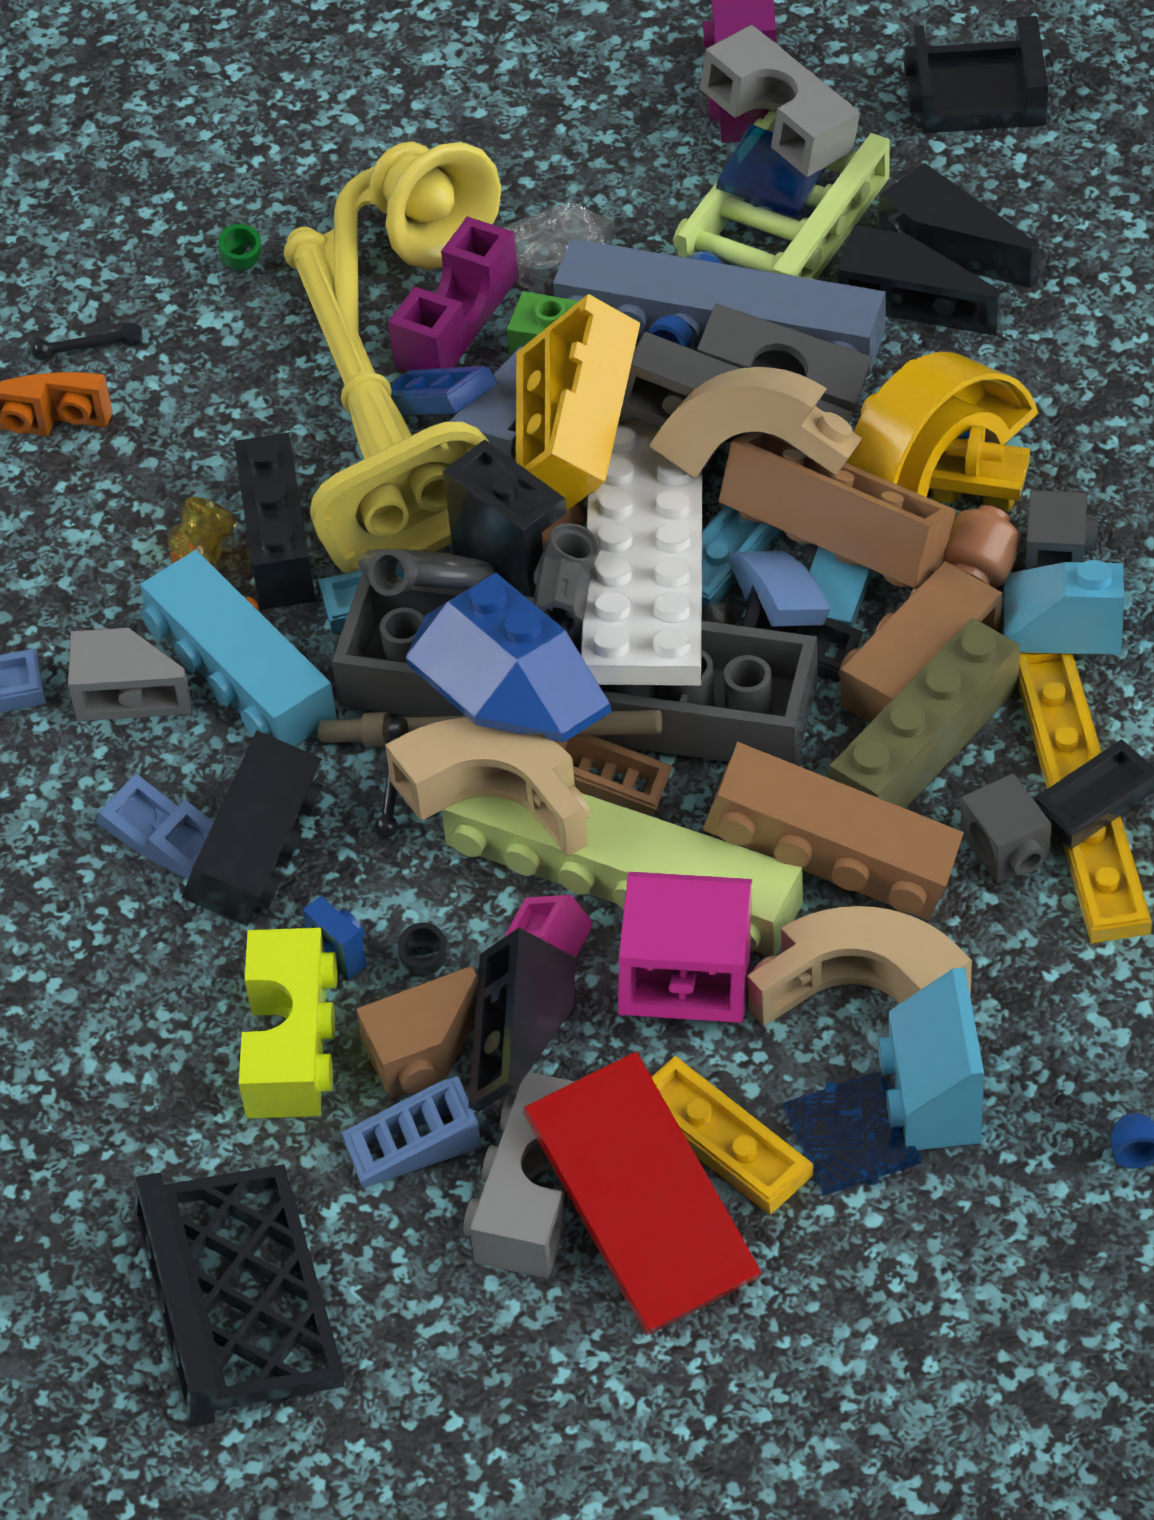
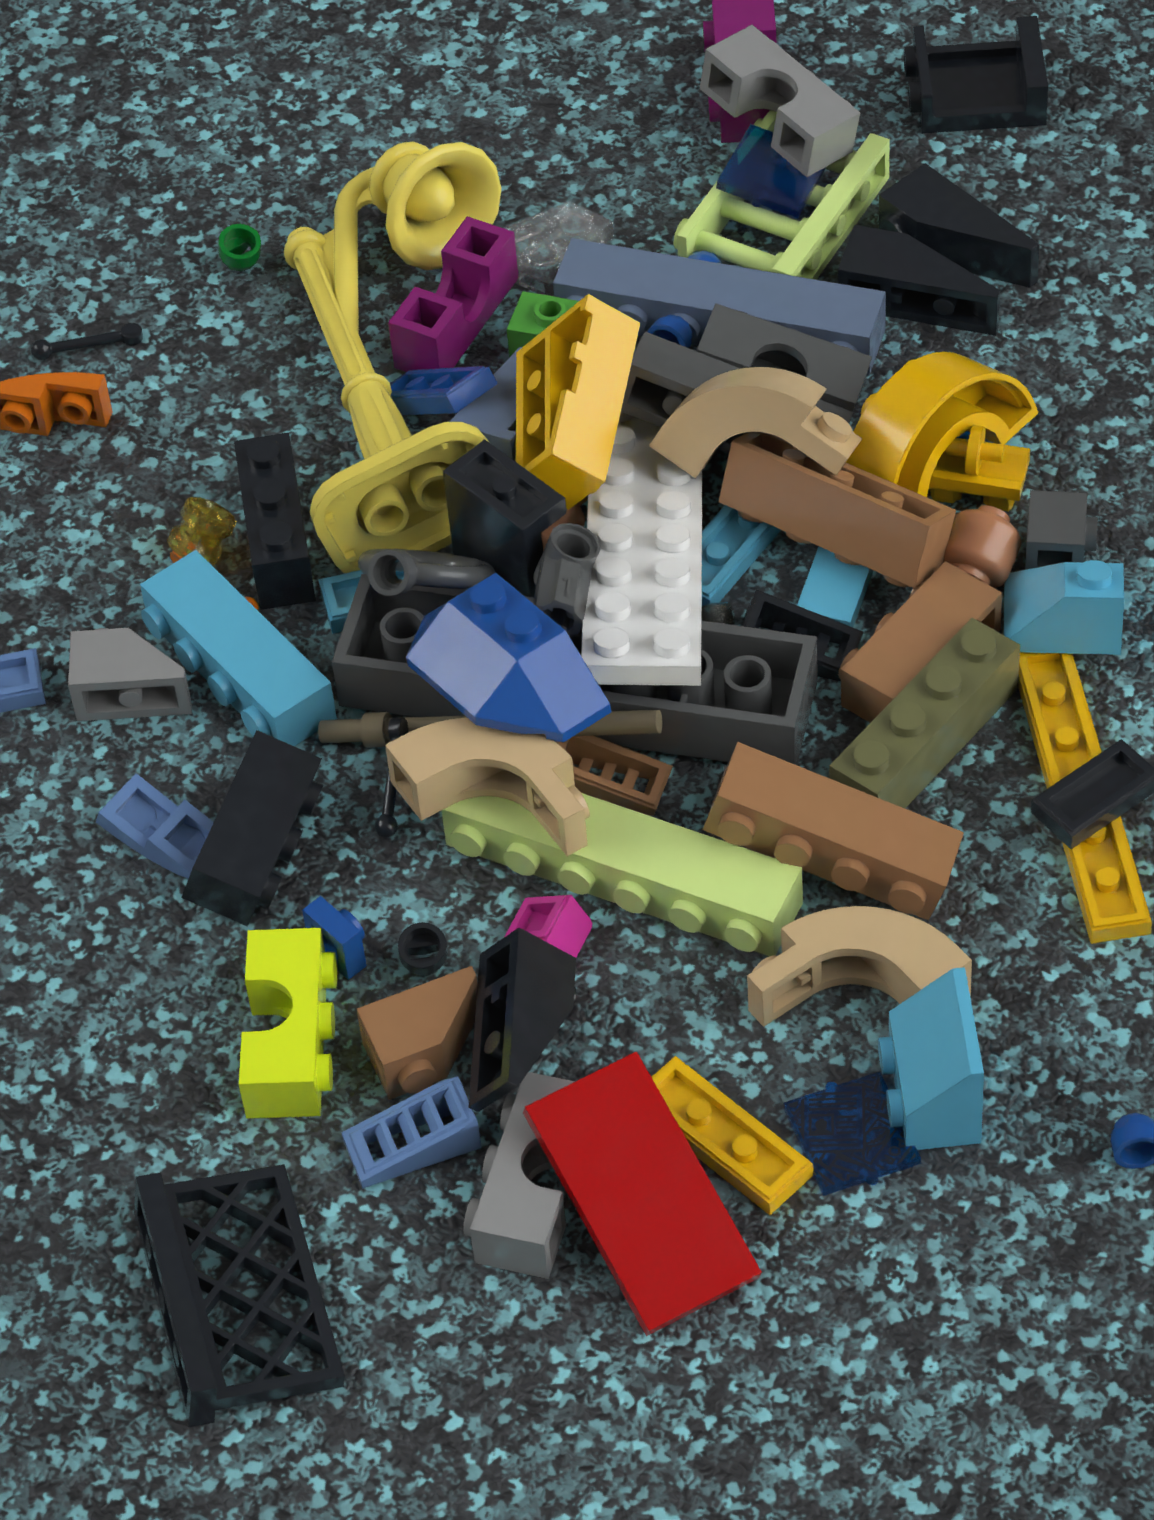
(685, 947): dark pink slope -> none
(783, 587): medium blue slope -> none
(1005, 828): dark grey brick -> none

